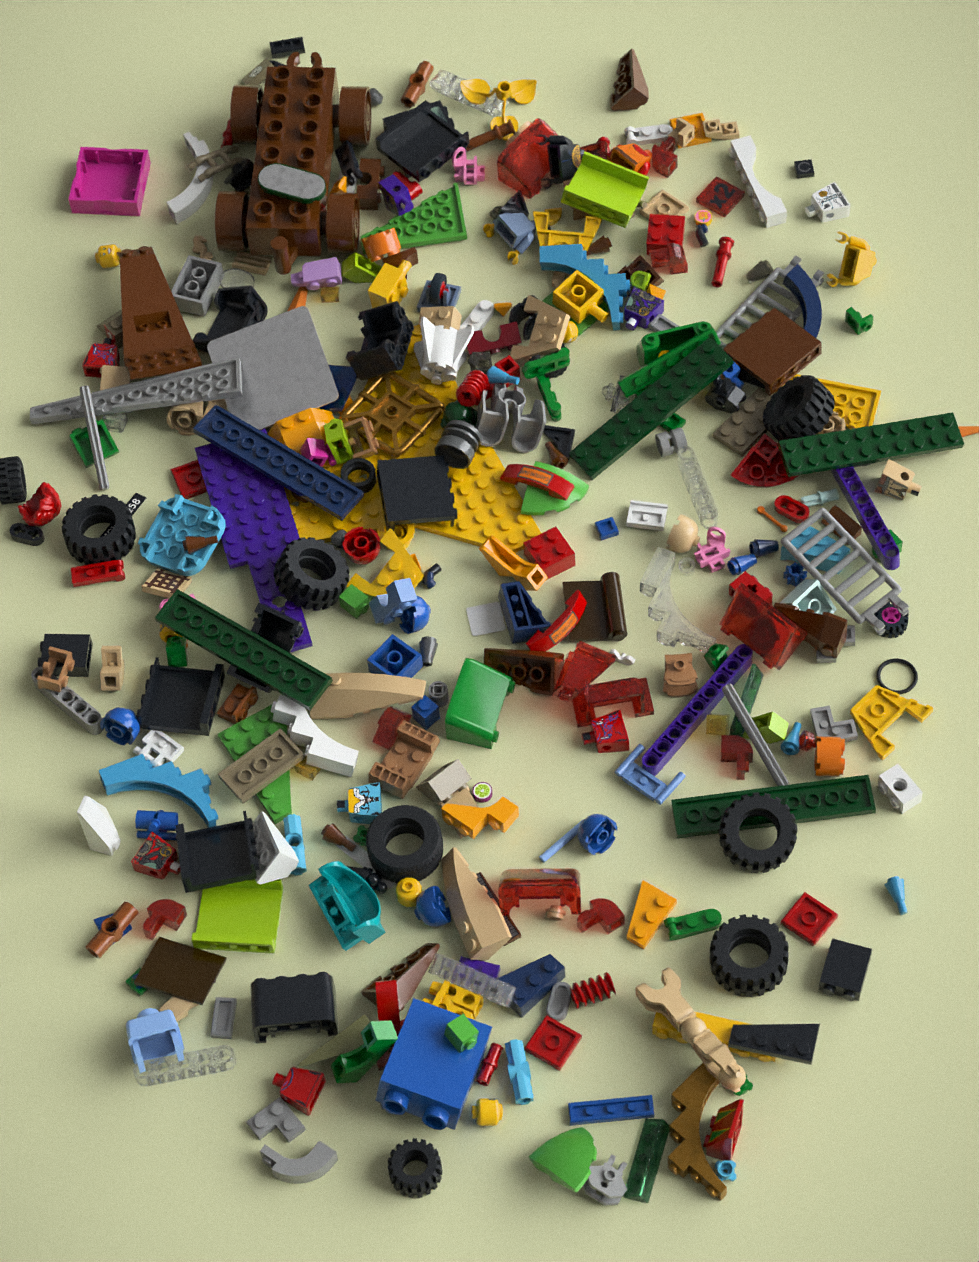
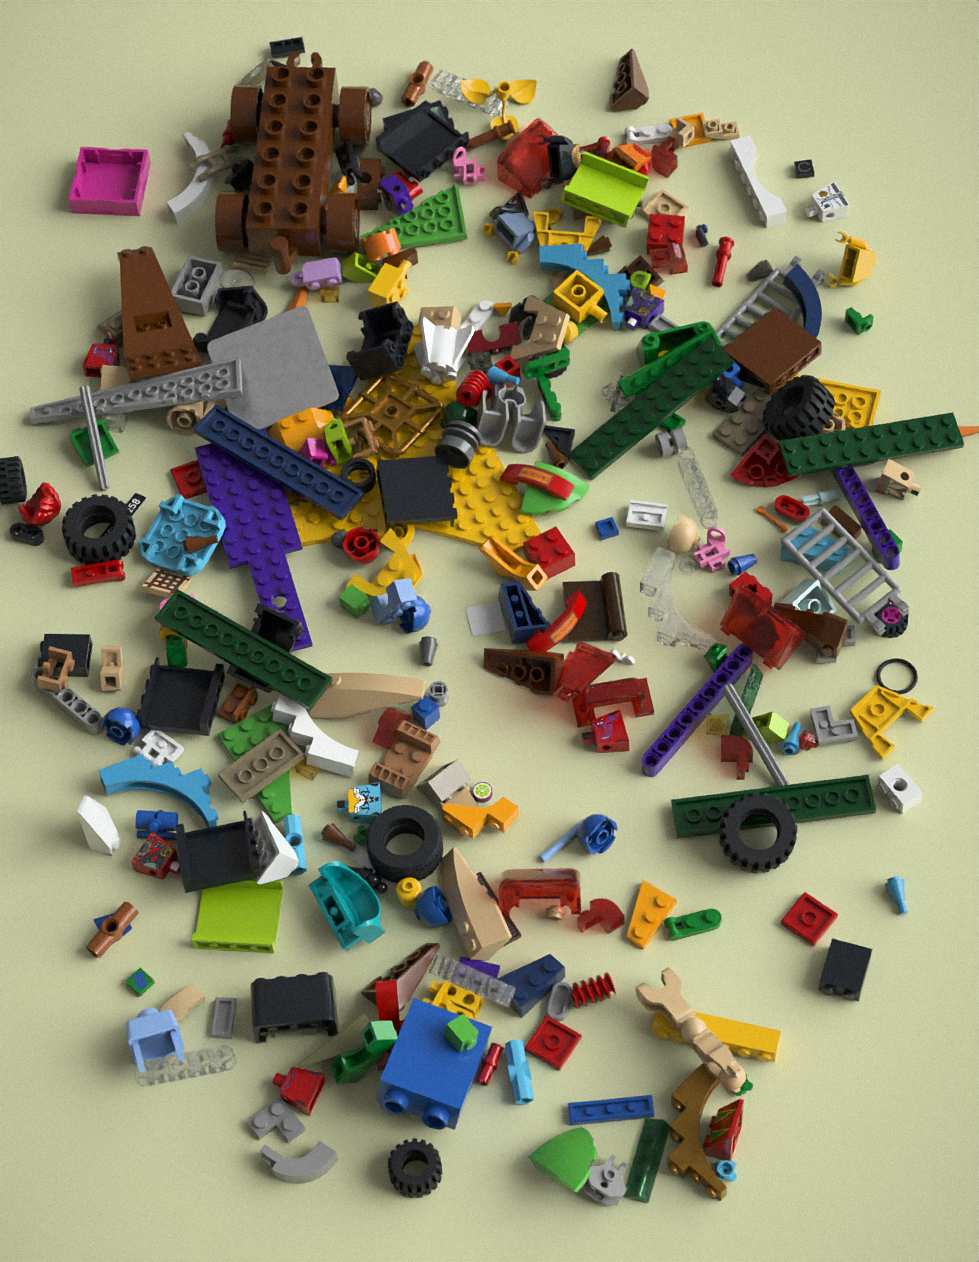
(107, 256): yellow head -> none
(163, 912): clear red brick -> none
(180, 970): dark brown piece -> none
(200, 248): tan animal -> none
(292, 183): flat silver tile -> none
(304, 589): black tyre -> none
(395, 659): blue brick -> none
(429, 575): dark blue arm -> none
(439, 293): plate -> none
(477, 704): green windscreen -> none
(487, 1112): yellow head -> none
(644, 781): medium blue plate -> none
(679, 675): medium nougat piece -> none
(703, 217): tile -> none
(720, 196): clear red tile -> none
(752, 931): black tyre -> none
(763, 547): dark blue cone -> none
(781, 1041): black wing -> none
(794, 574): blue gear -> none
(828, 756): orange brick -> none

